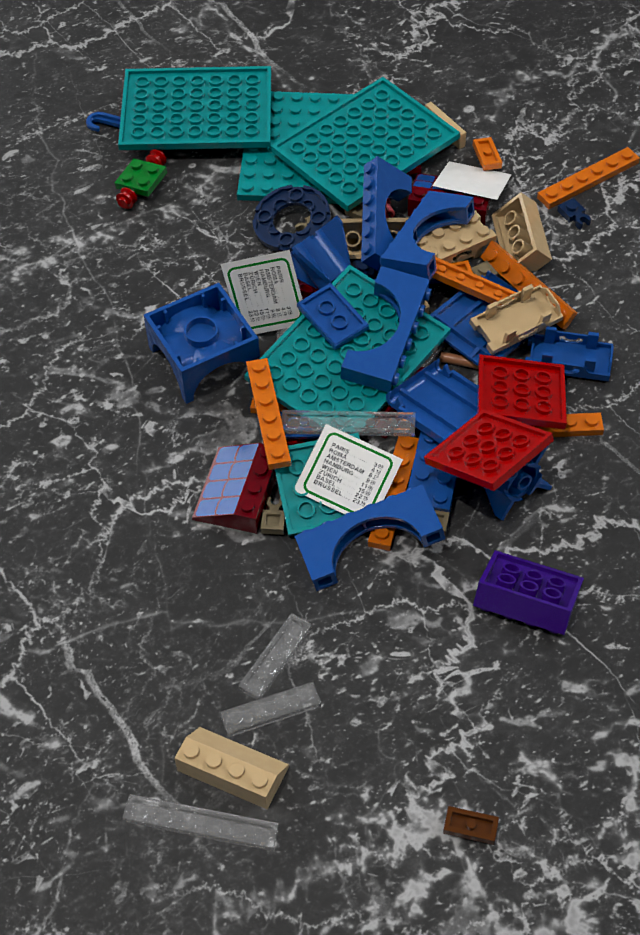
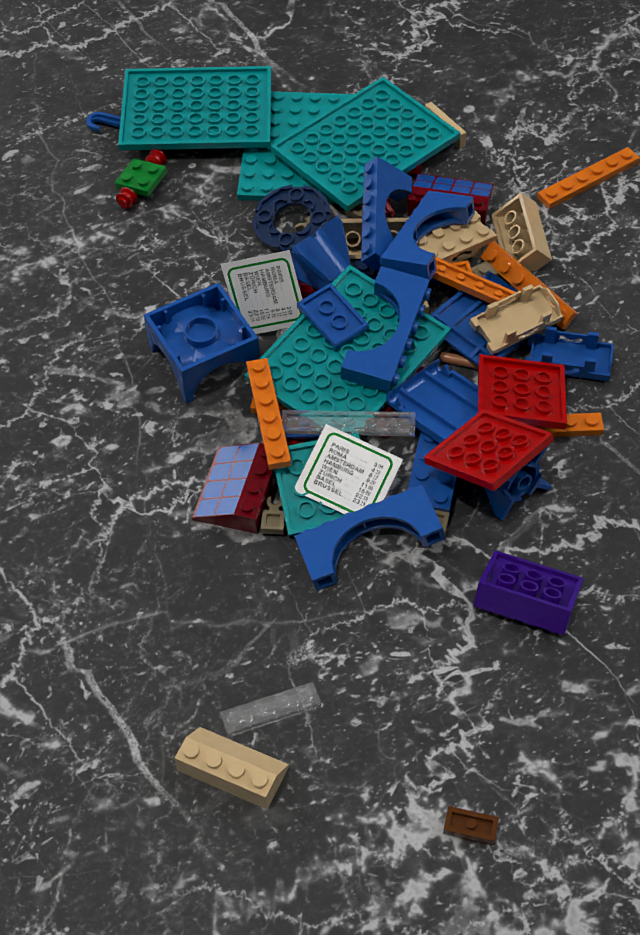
(201, 822): clear plate -> none
(275, 657): clear plate -> none
(406, 450): orange plate -> none
(472, 180): white sticker -> none
(487, 153): orange plate -> none
(574, 211): dark blue plate -> none

